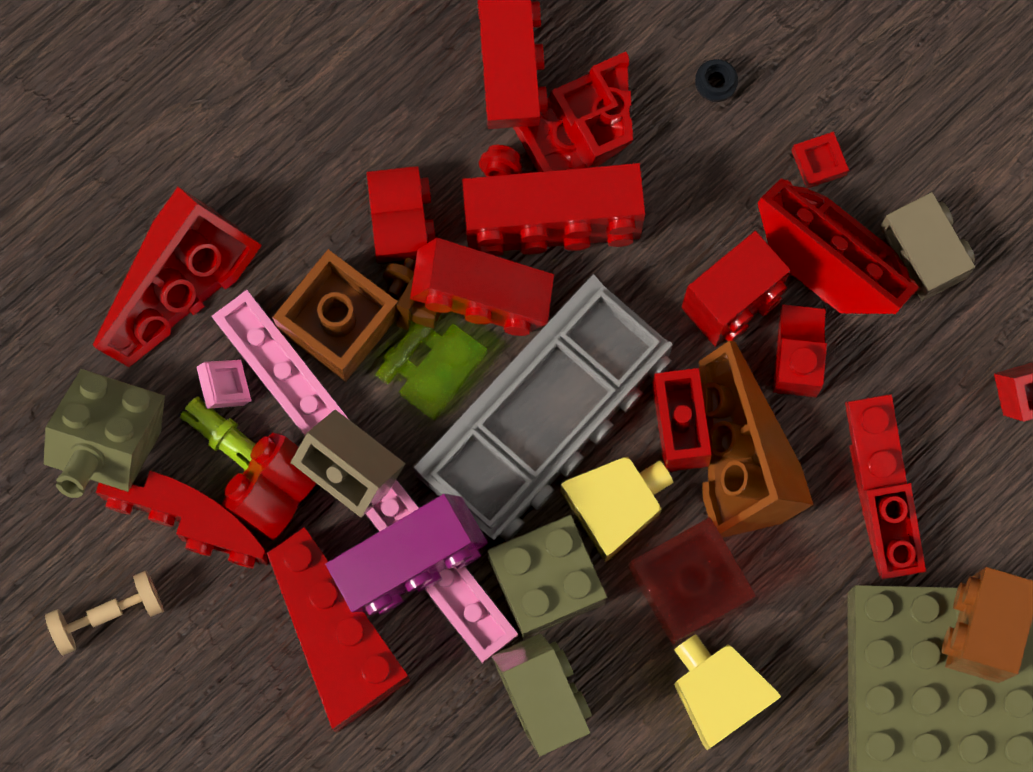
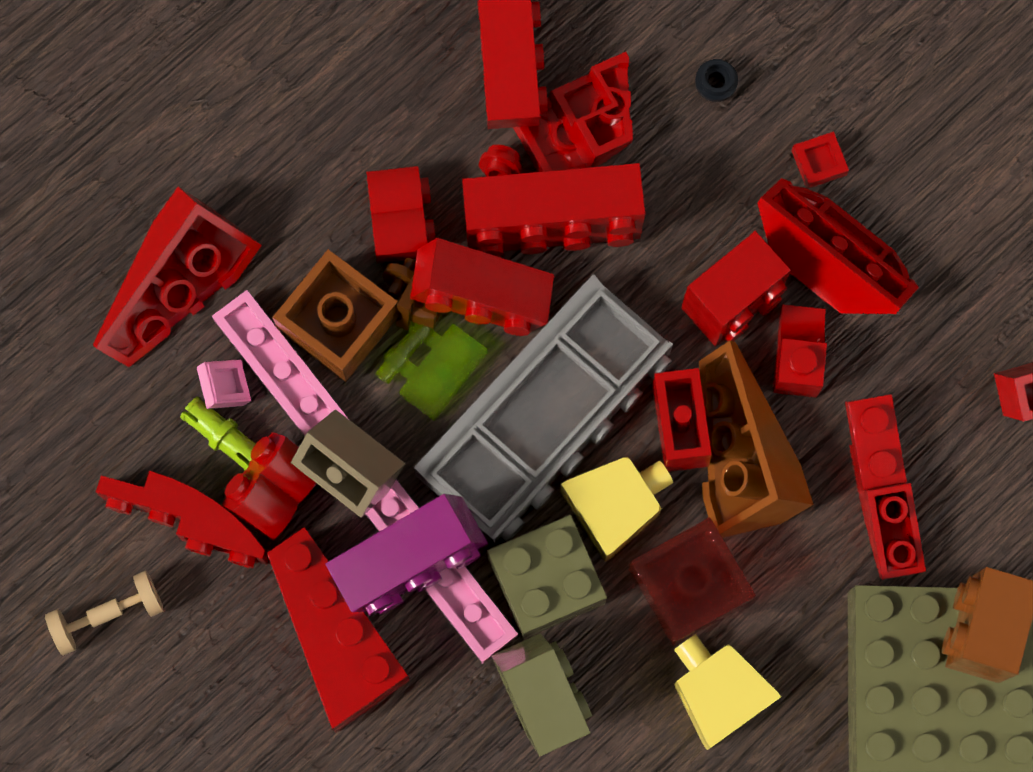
(102, 433): olive brick -> none
(928, 245): dark tan brick -> none

